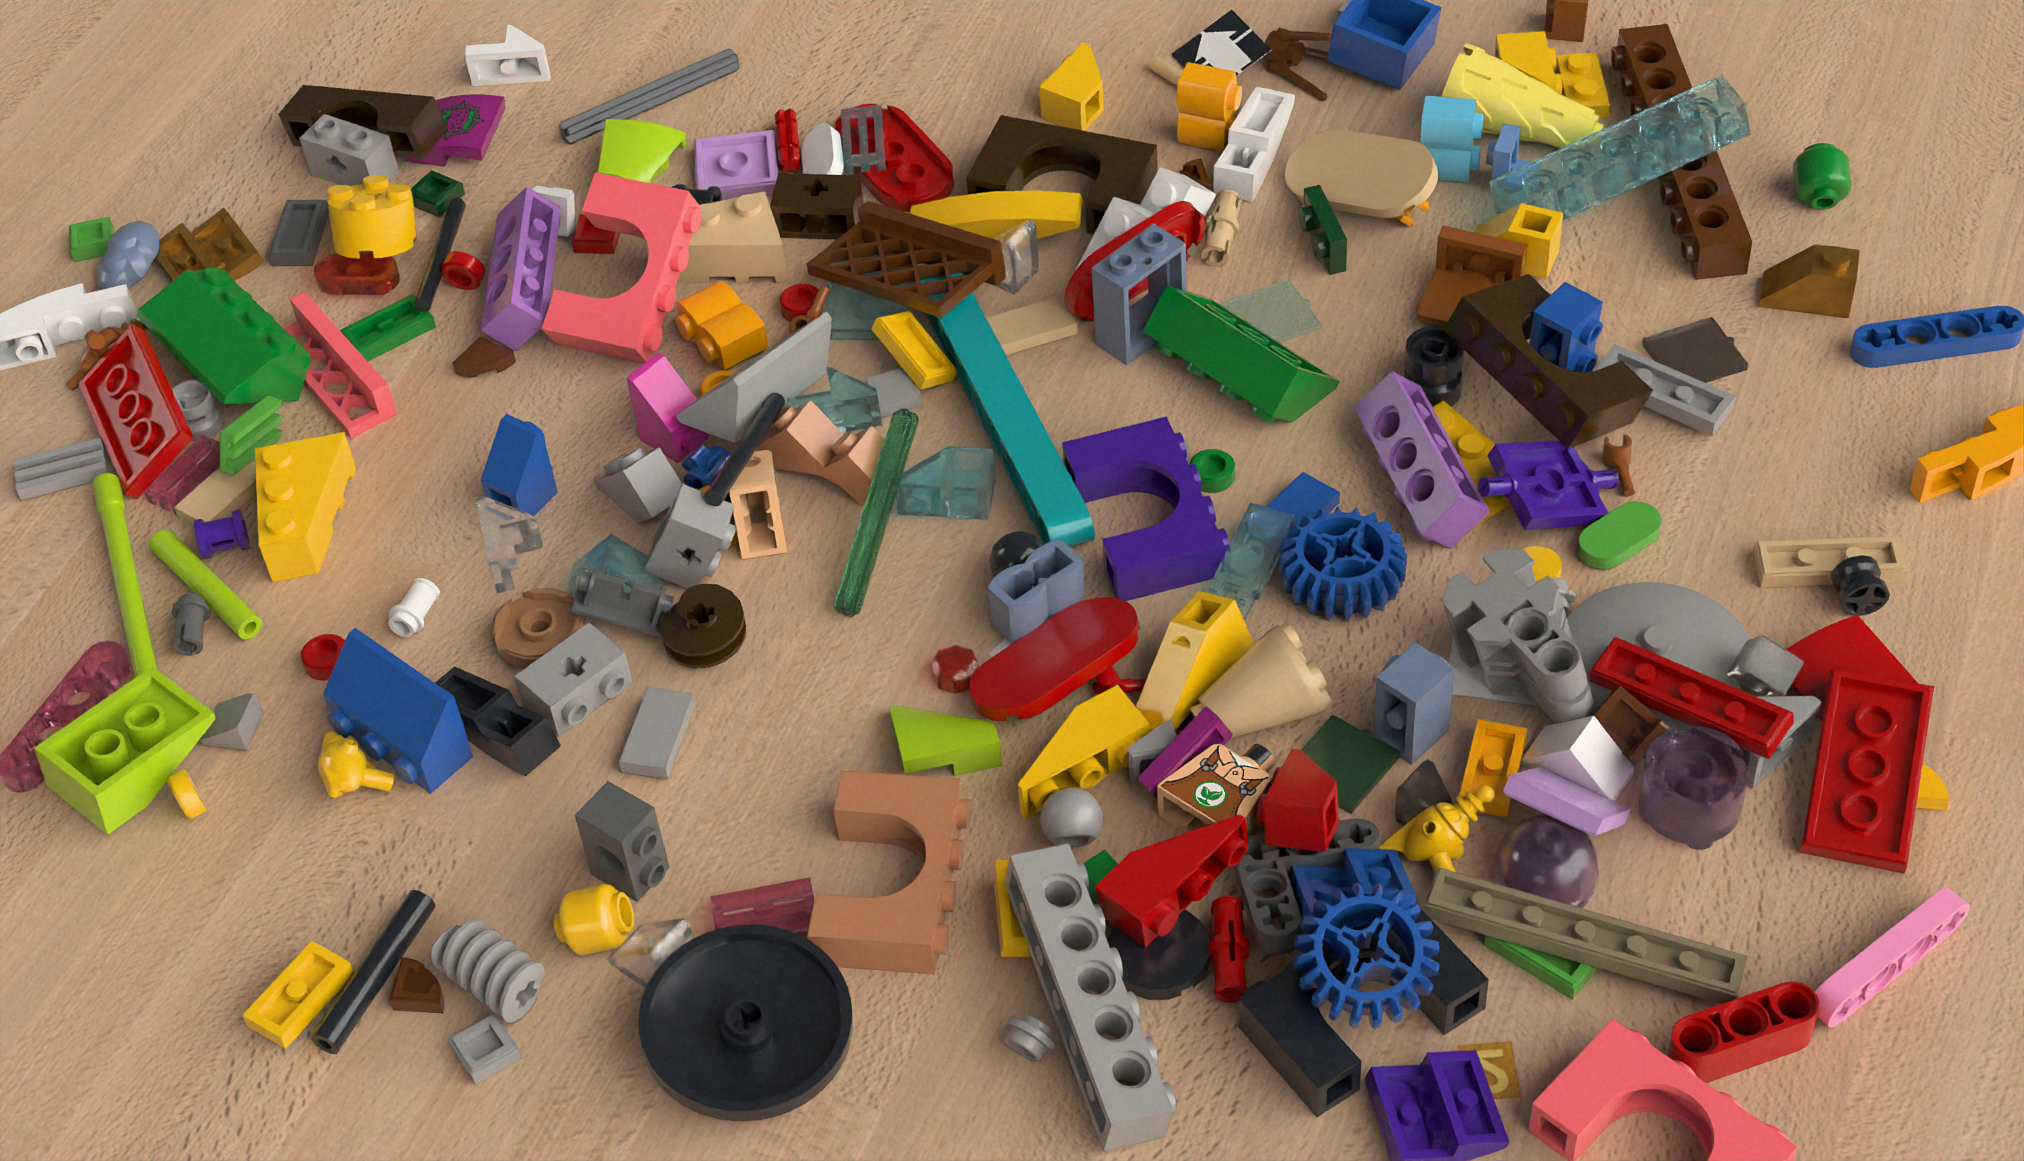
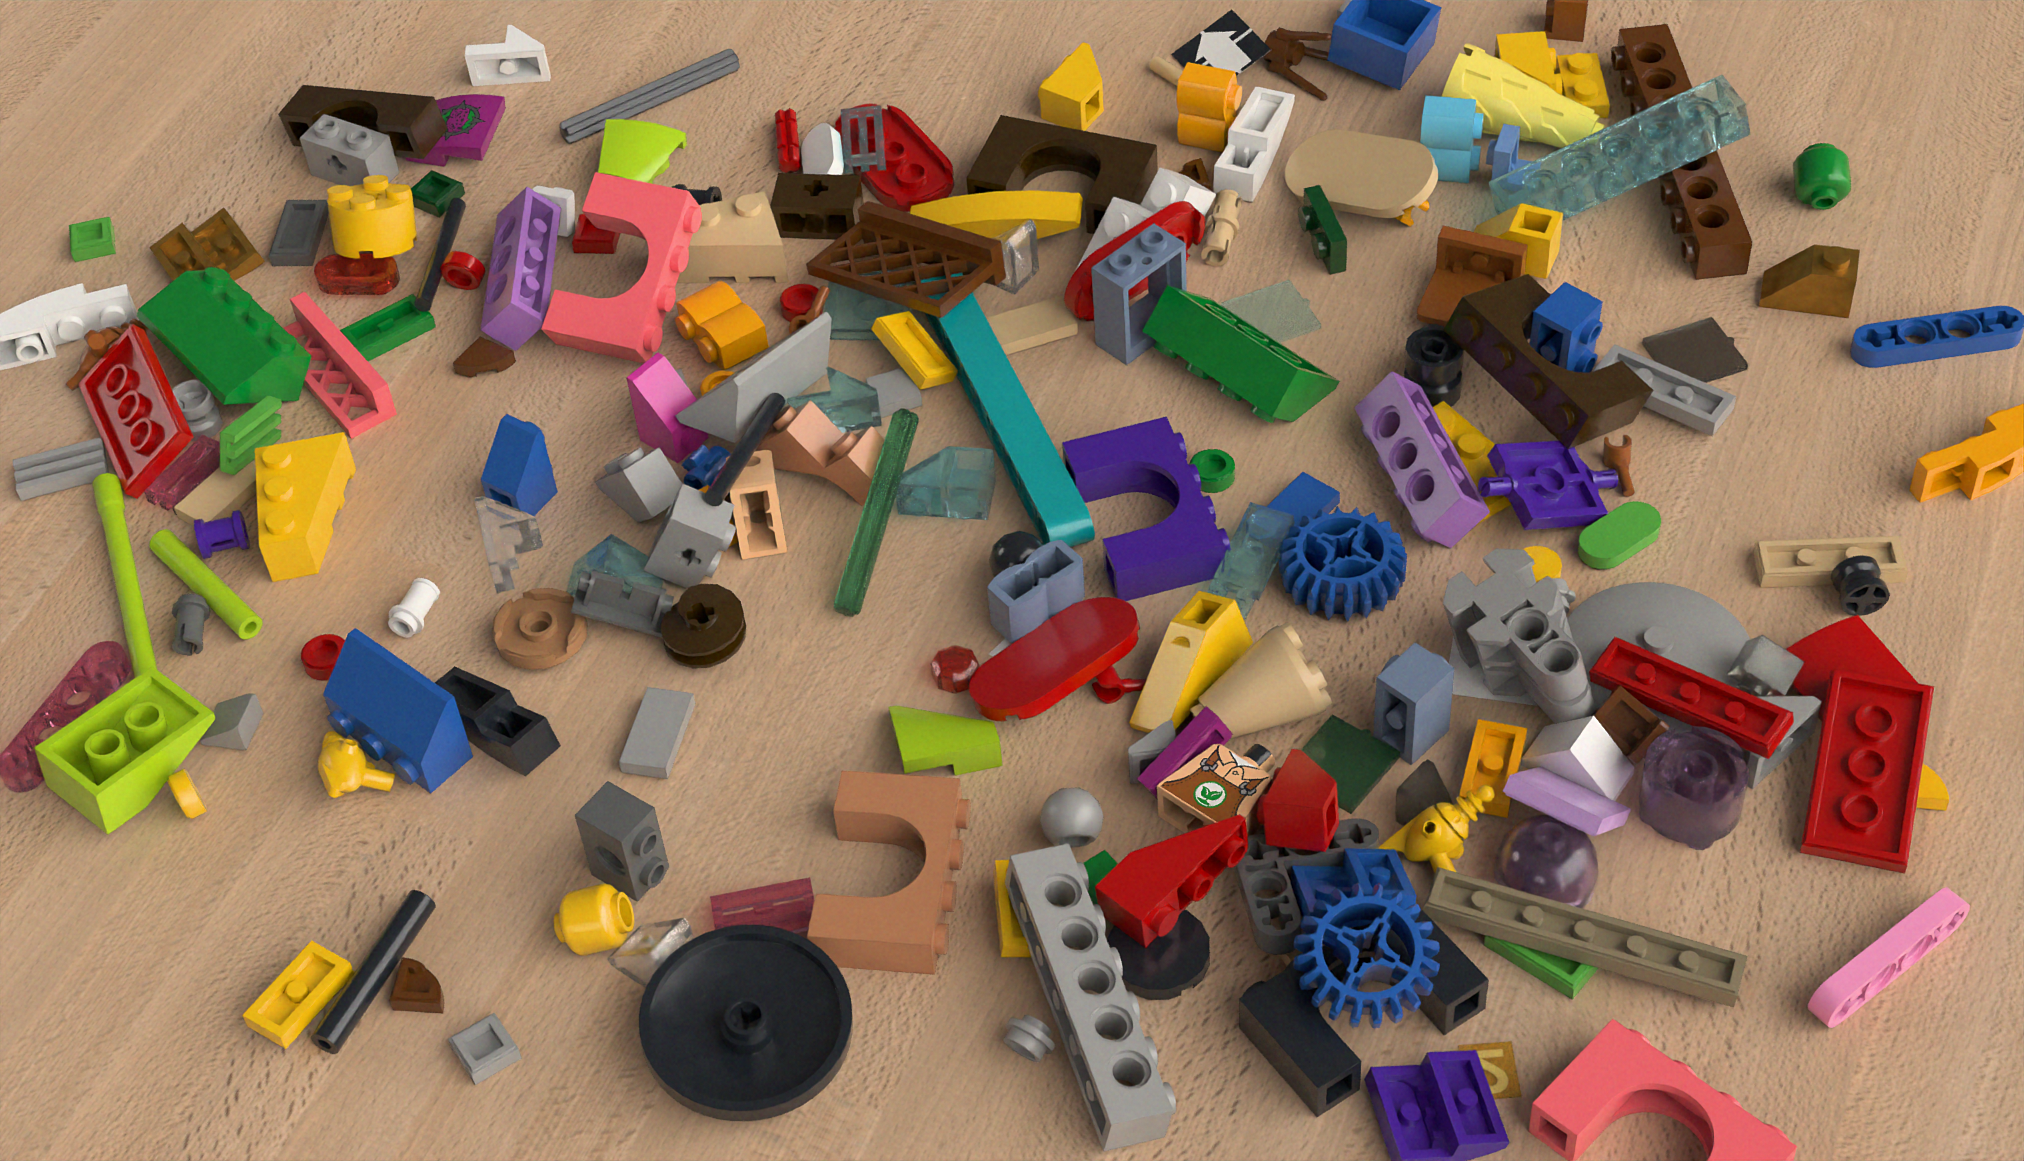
(128, 255): sand blue arm -> none
(489, 968): light grey piece -> none
(574, 678): light grey brick -> none
(737, 163): lavender tile -> none
(1084, 749): yellow slope -> none
(1228, 949): red pin -> none
(1756, 1014): red beam -> none

